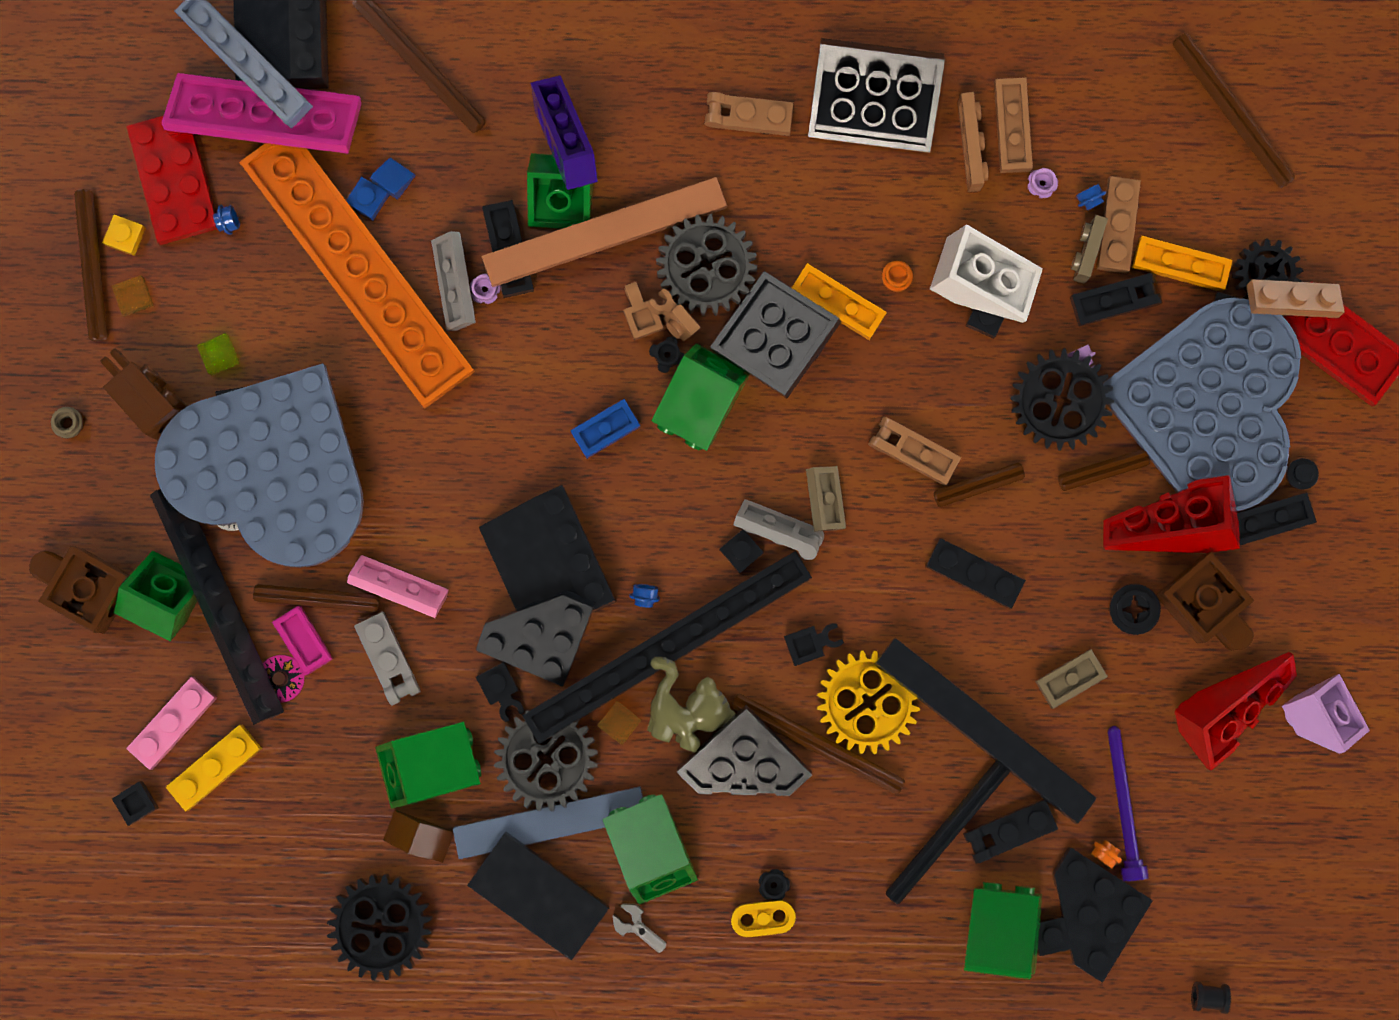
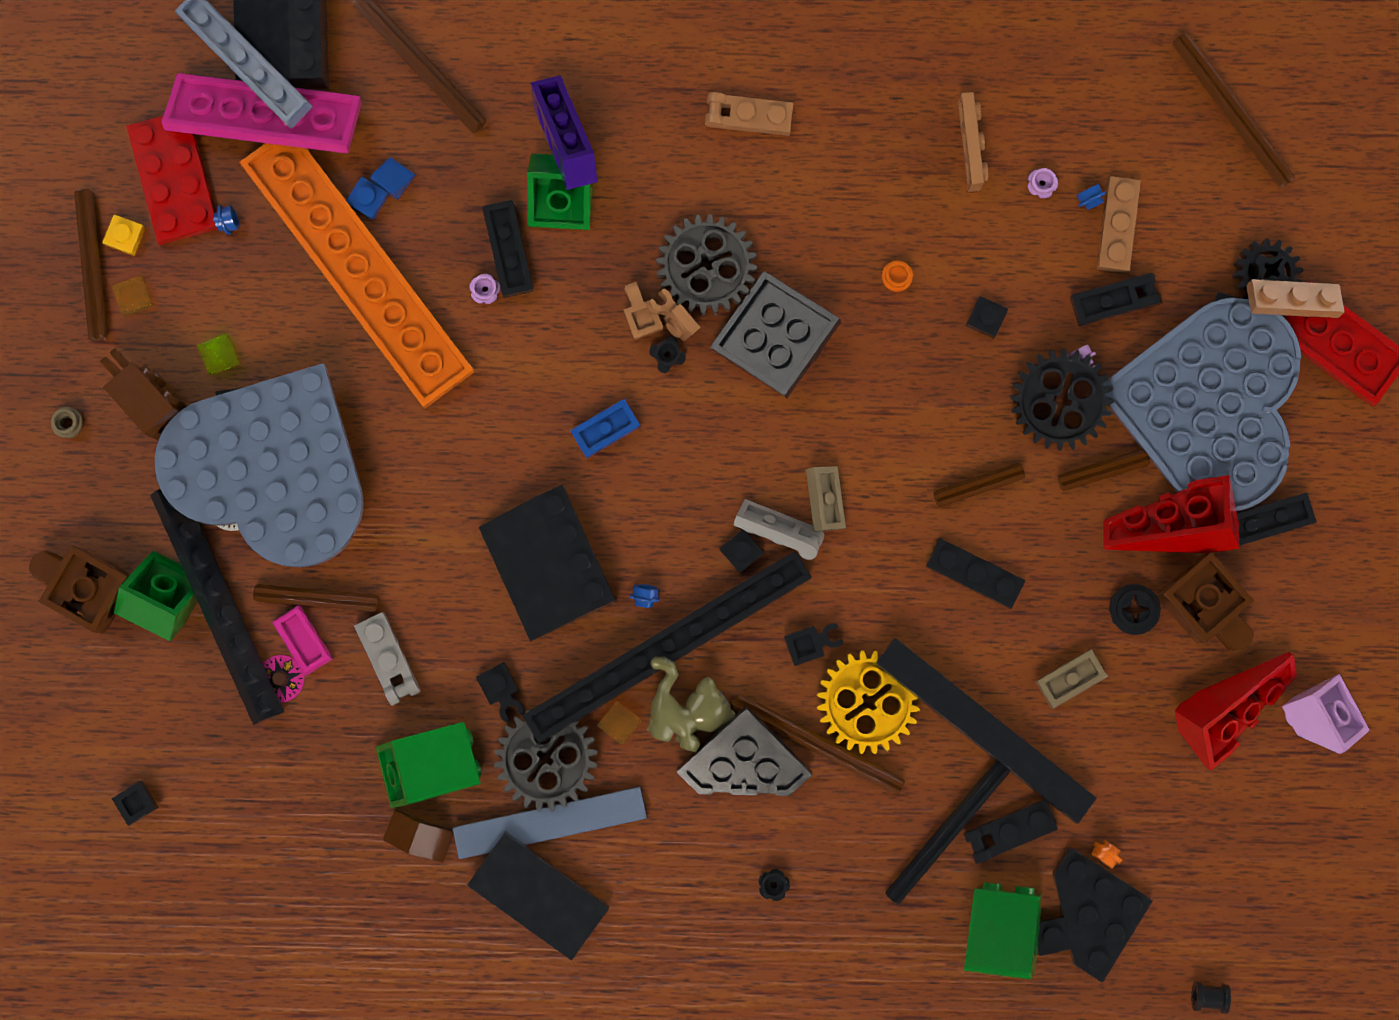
(171, 723): bright pink plate -> none
(213, 767): yellow plate -> none
(382, 897): black gear -> none
(397, 586): bright pink plate -> none
(453, 281): light grey plate -> none
(539, 635): black plate -> none
(603, 232): nougat tile -> none
(638, 927): light grey bar -> none
(649, 849): green slope -> none
(699, 397): green slope -> none
(763, 919): yellow plate -> none
(847, 305): light orange plate -> none
(876, 95): black slope -> none
(915, 451): medium nougat plate -> none
(985, 275): white slope -> none
(1013, 125): medium nougat plate -> none
(1092, 237): dark tan plate -> none
(1134, 867): dark purple piece -> none
(1182, 263): light orange plate -> none
(1302, 473): black plate -> none

